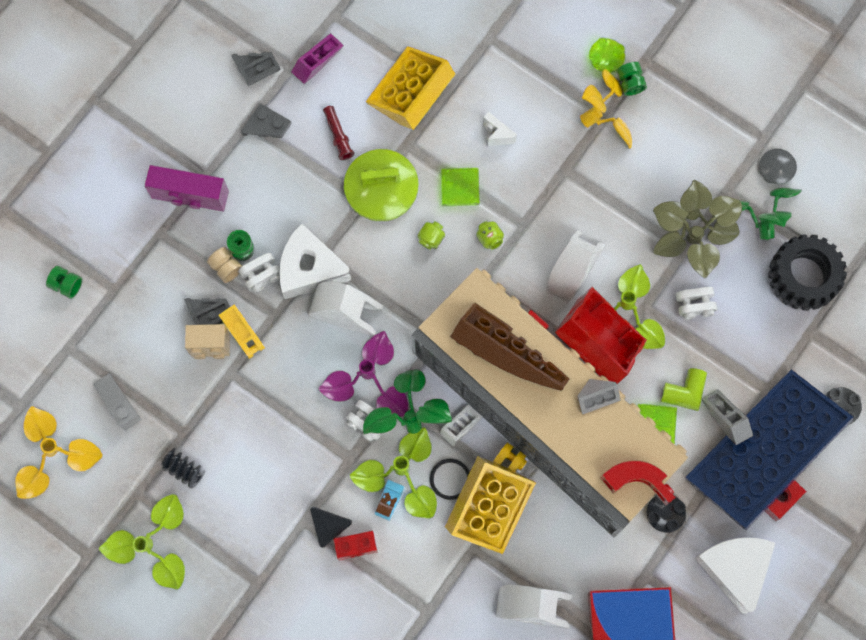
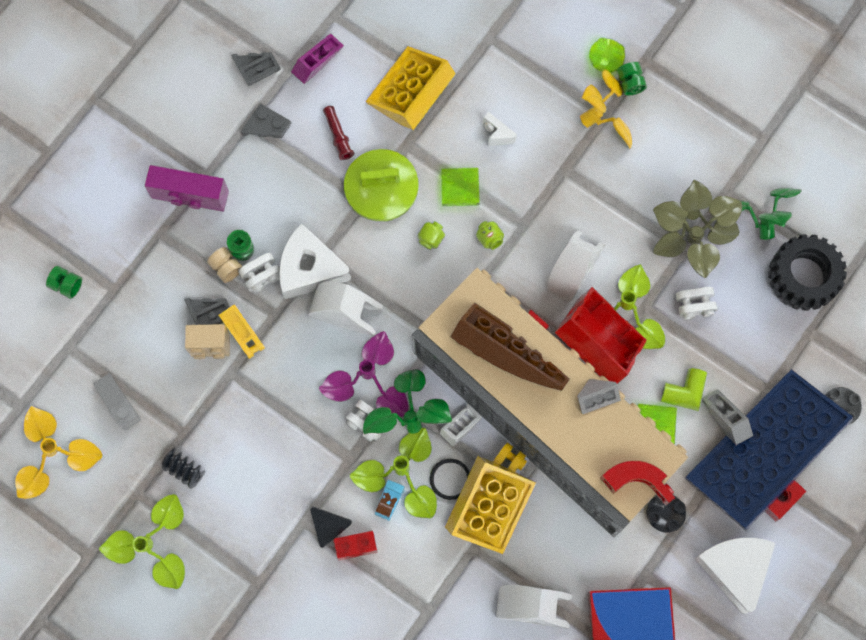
(777, 166): dark grey dish -> none

